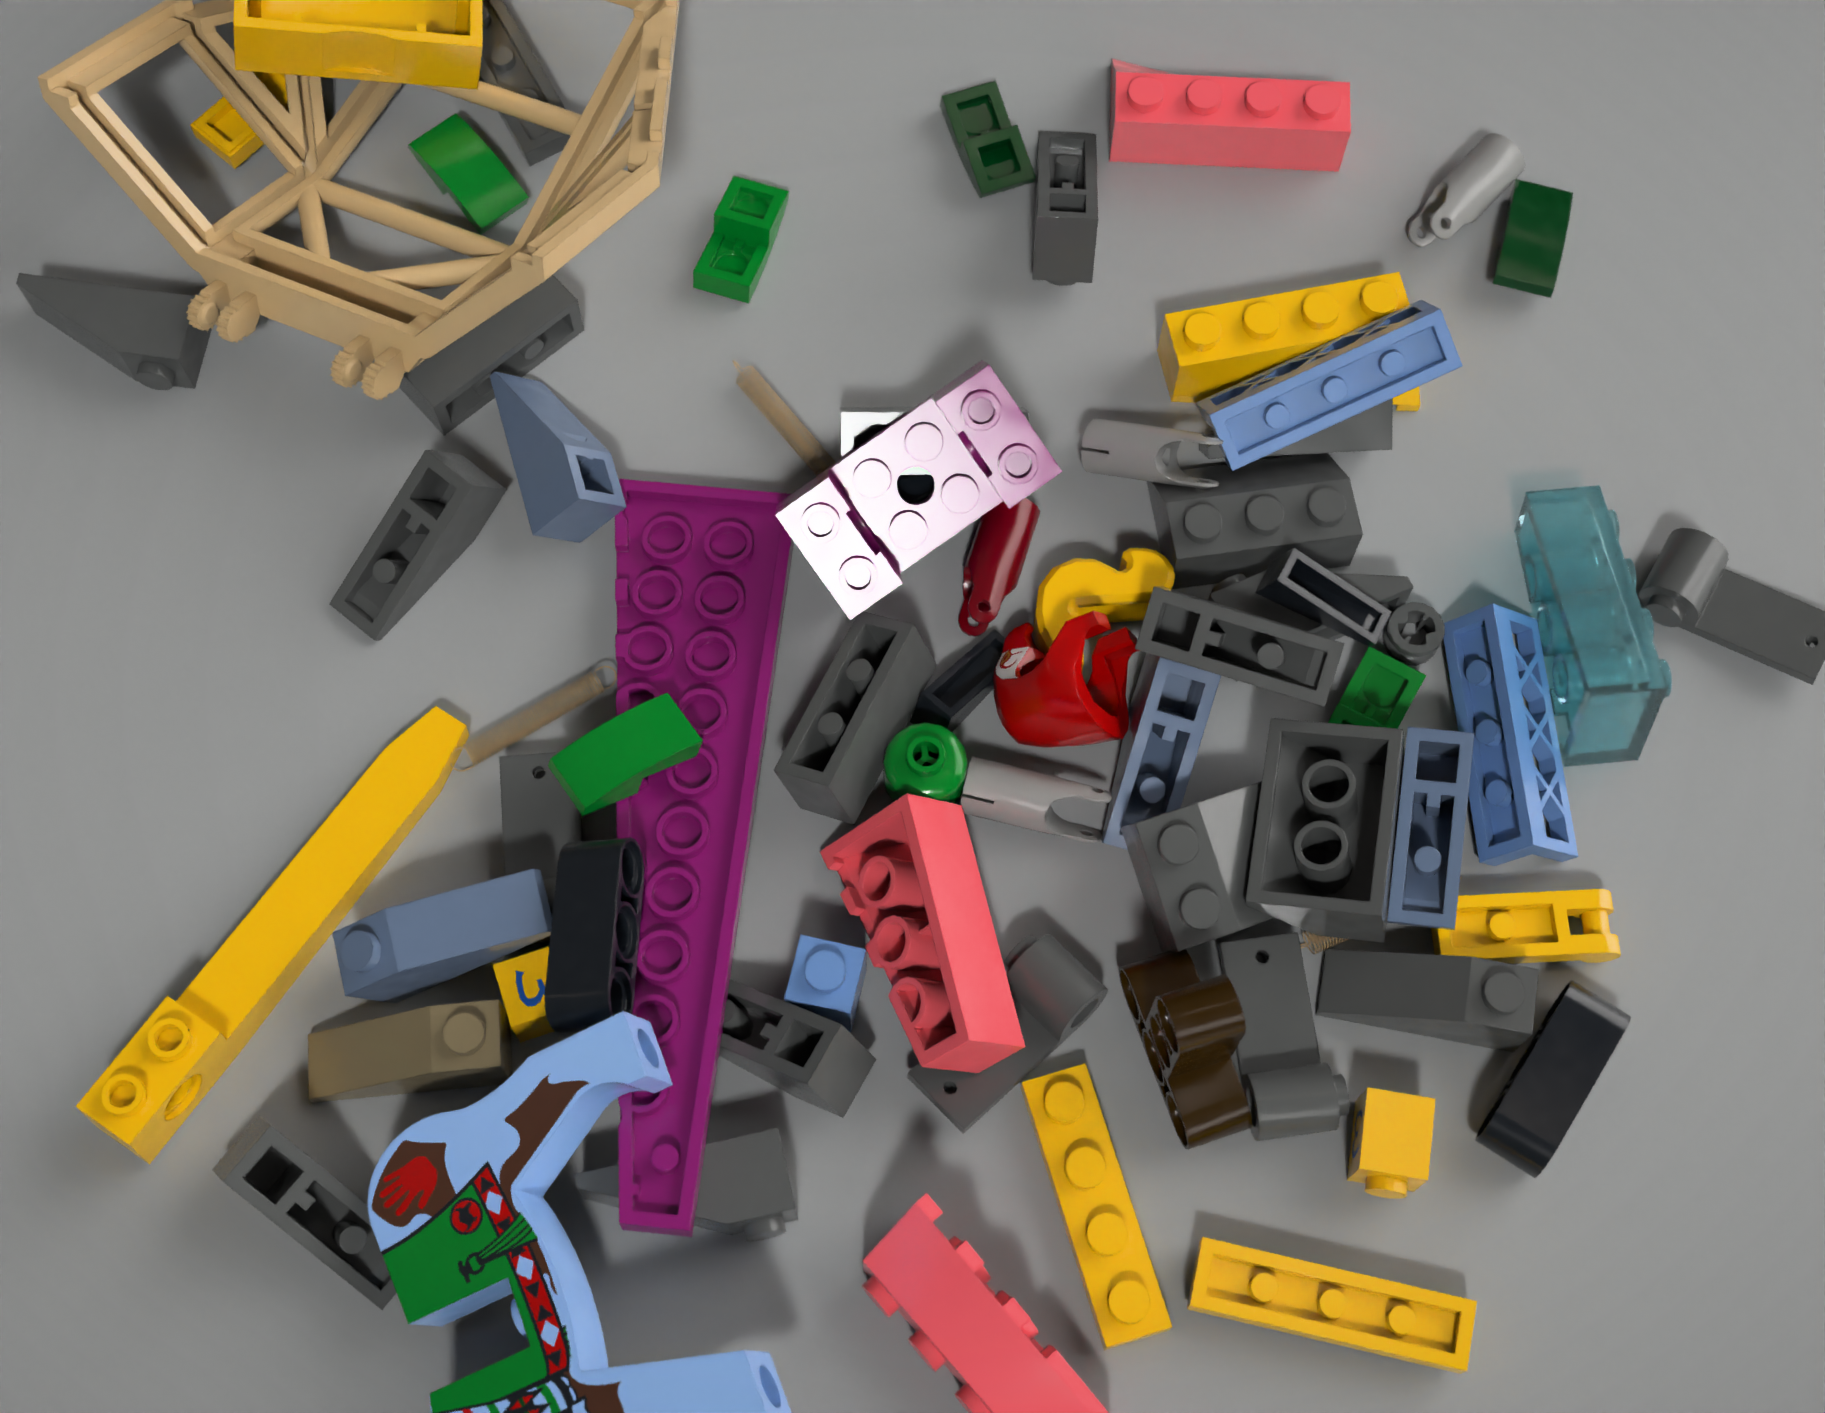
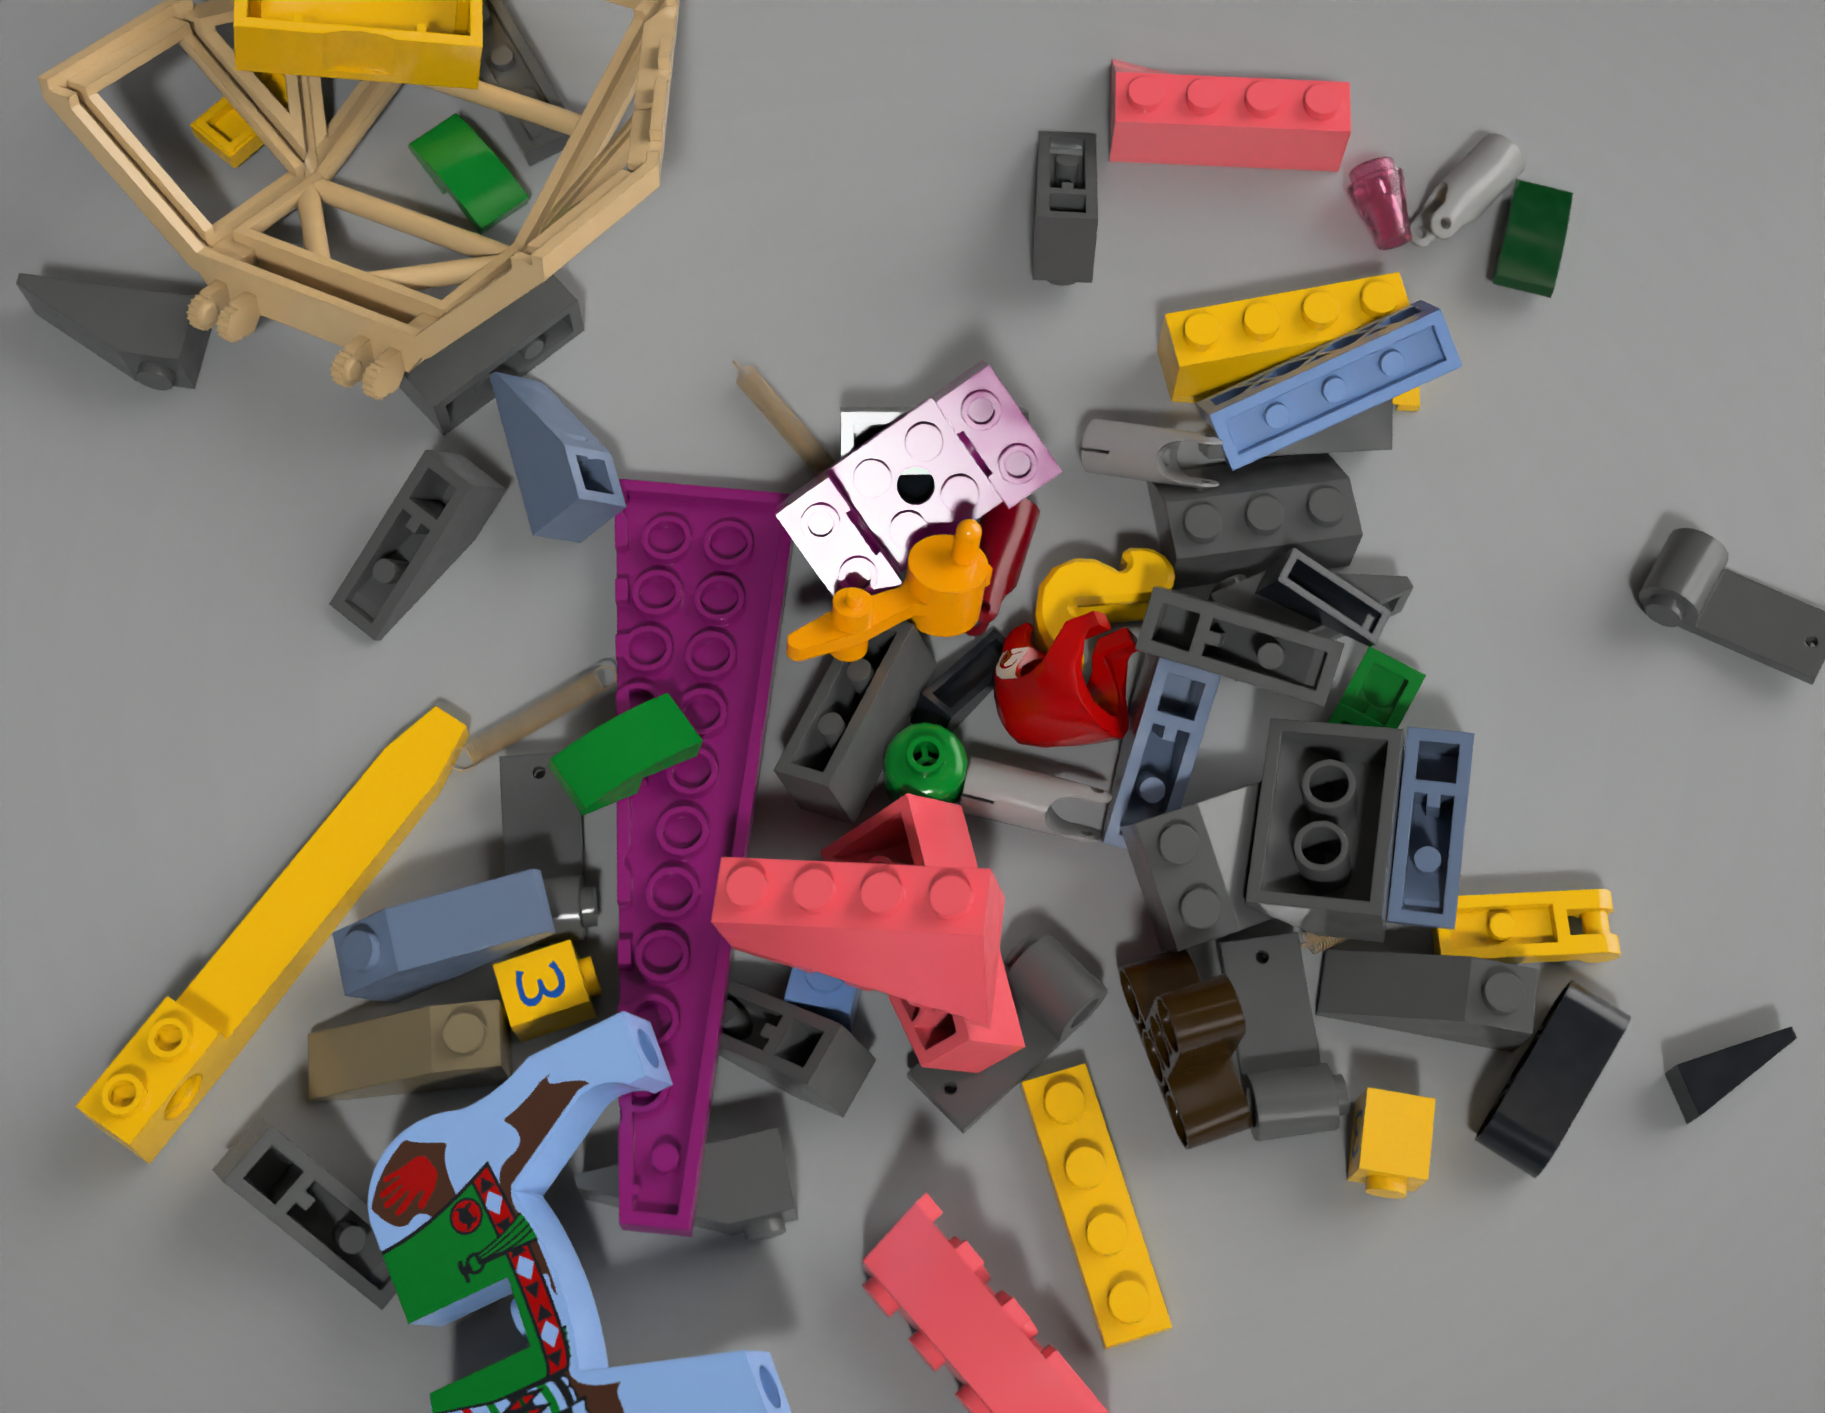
(594, 933): black beam -> none
(741, 239): green slope -> none
(873, 925): none -> coral wedge
(938, 596): none -> light orange piece
(986, 139): dark green slope -> none
(1332, 1305): yellow plate -> none
(1381, 199): none -> clear pink cone
(1427, 619): dark grey bush -> none
(1488, 693): medium blue fence -> none
(1591, 625): clear light blue wedge -> none
(1709, 1078): none -> black piece

